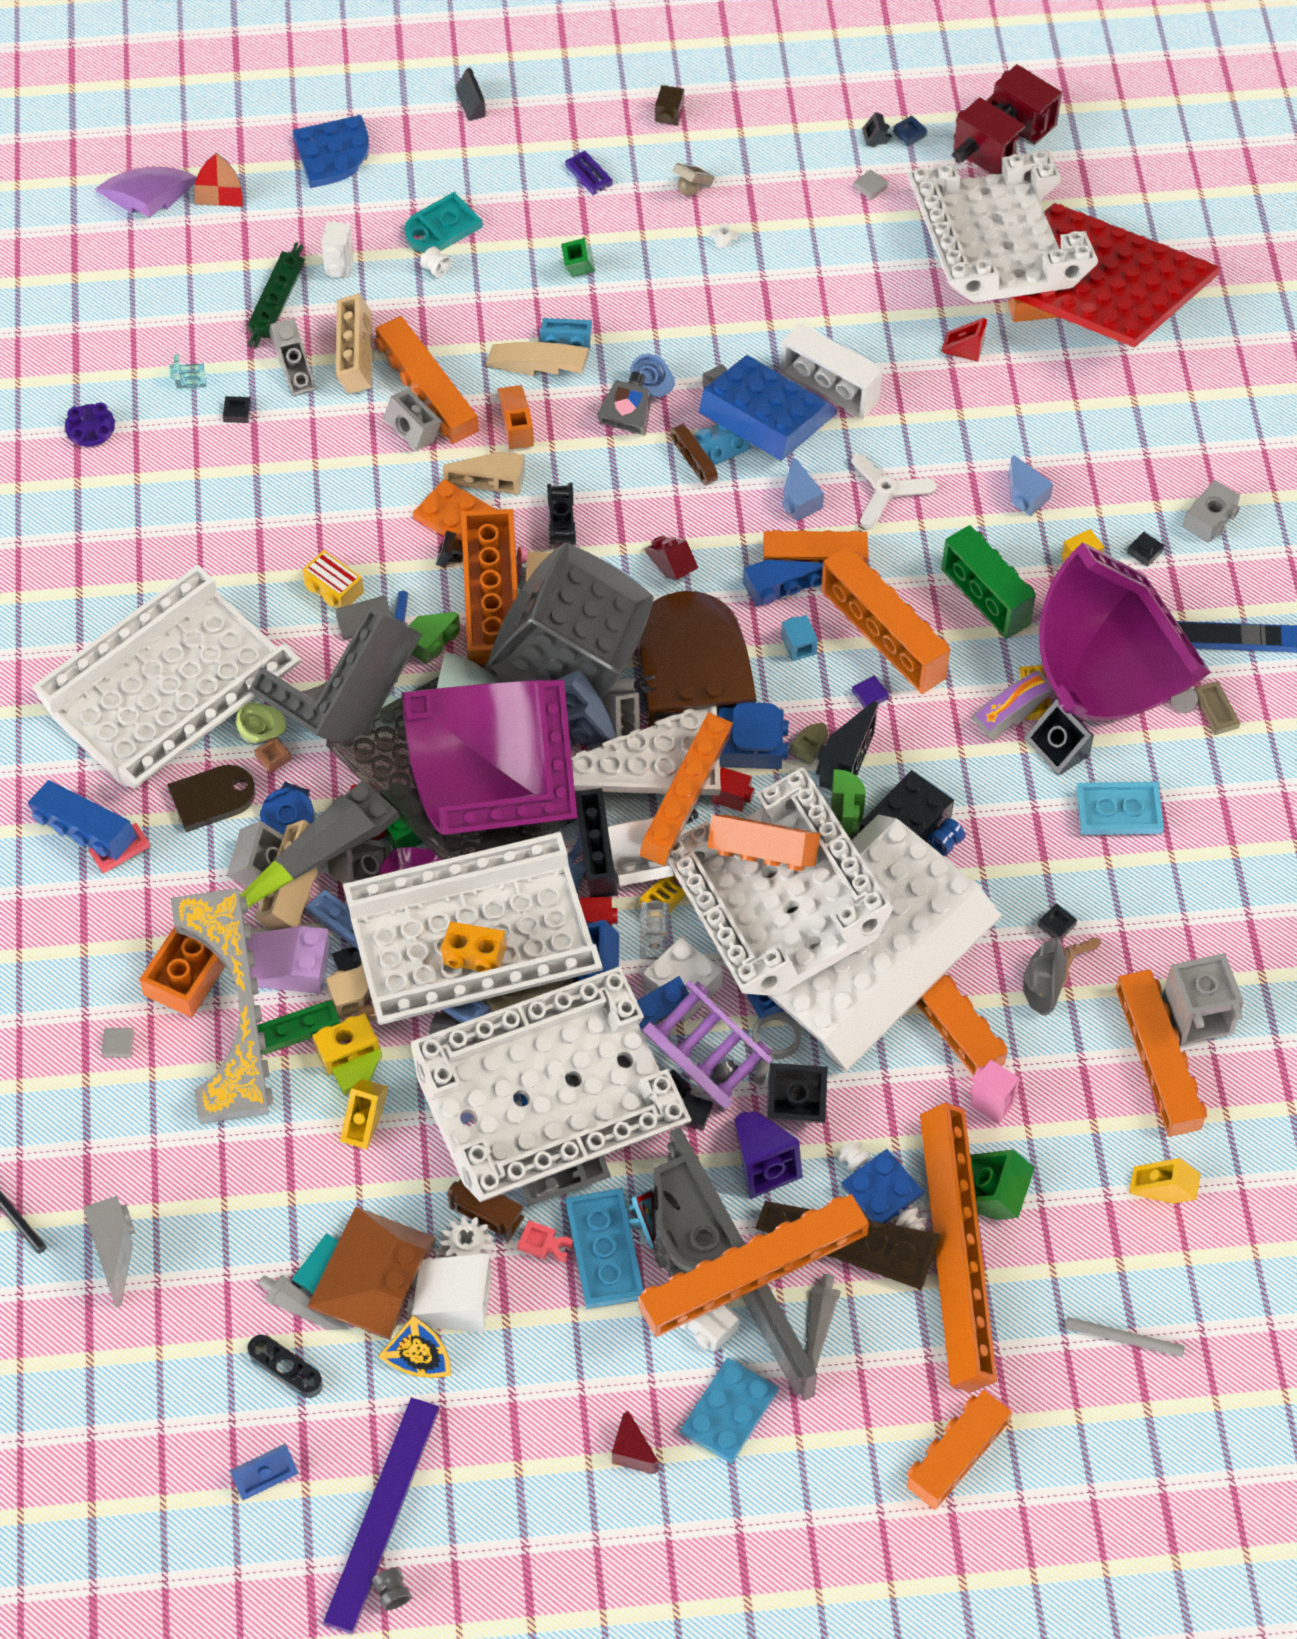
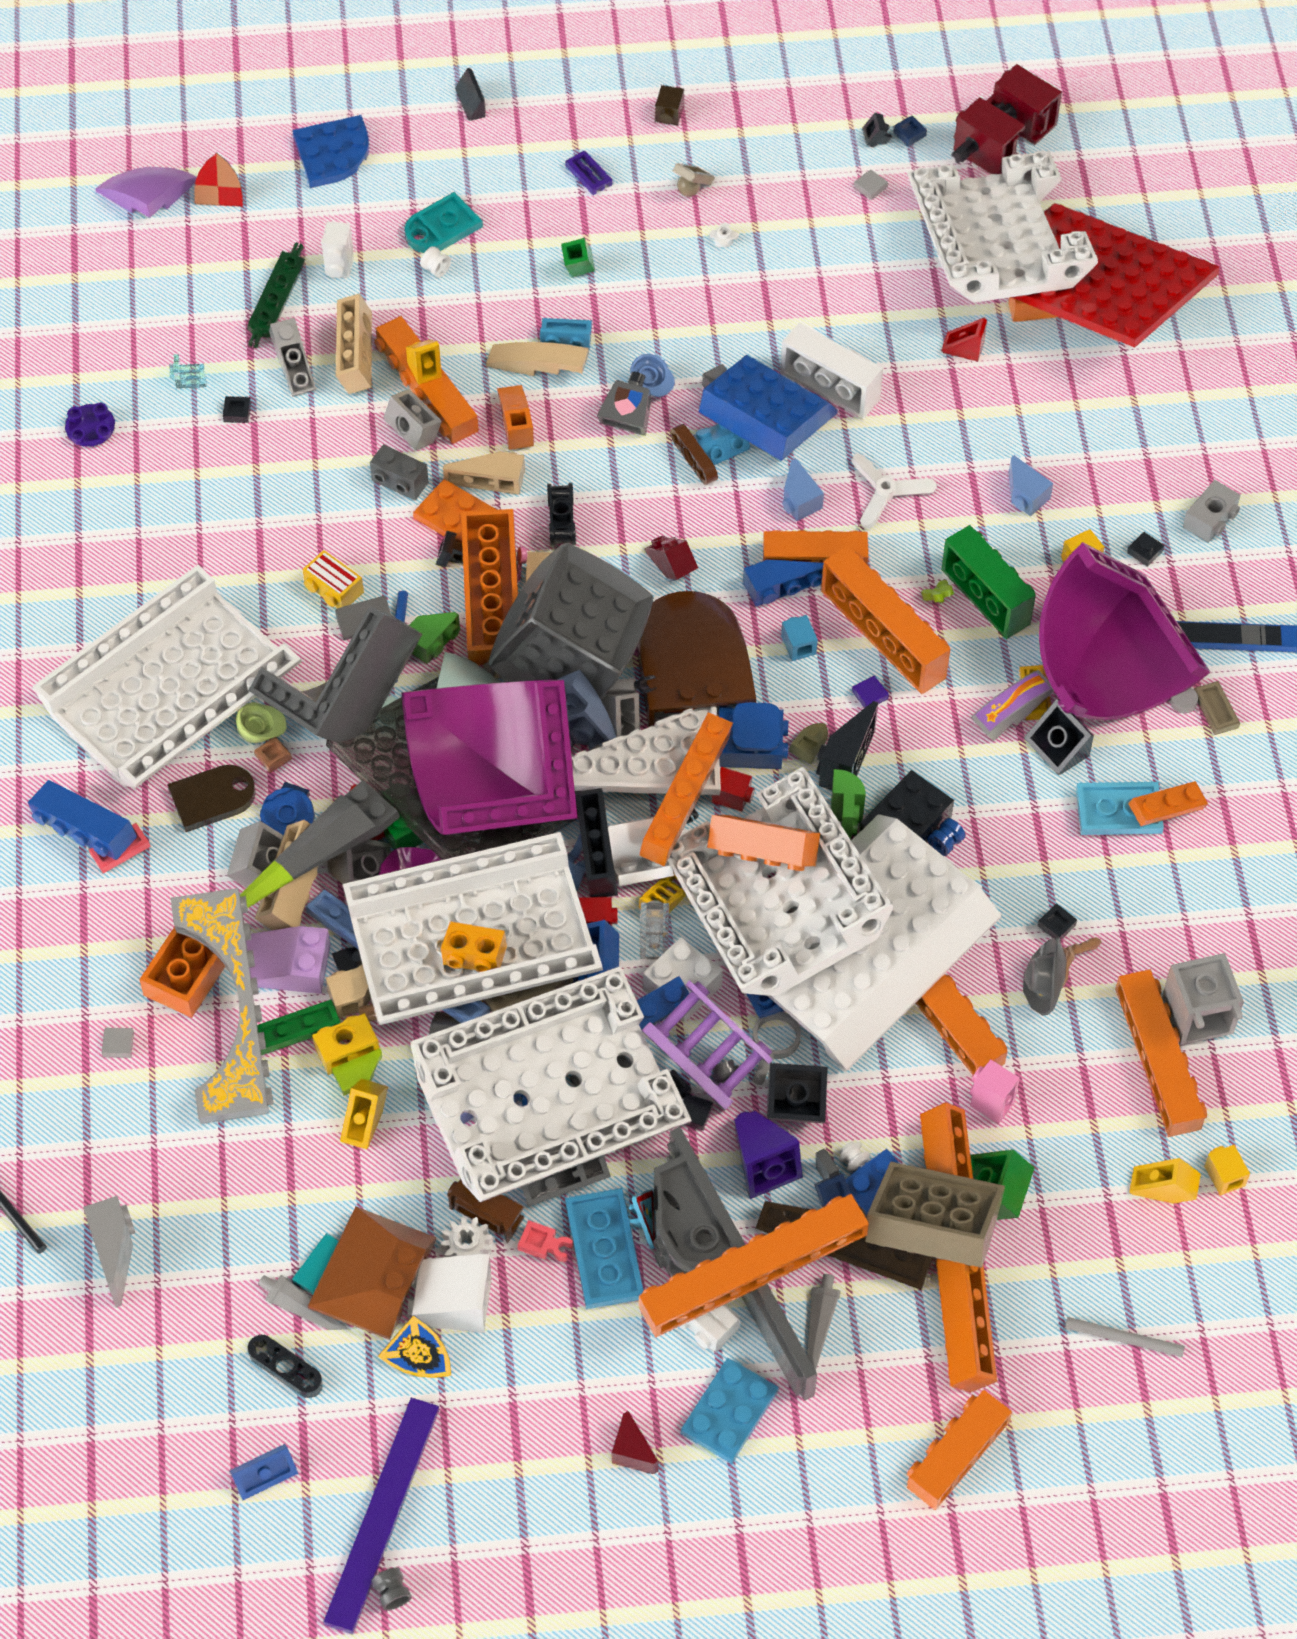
(399, 472): none -> dark grey brick
(424, 360): none -> yellow slope
(825, 1164): none -> dark grey tile
(832, 1188): none -> dark blue plate
(934, 1214): none -> dark tan slope
(938, 594): none -> lime piece
(1168, 803): none -> orange plate
(1226, 1169): none -> yellow brick

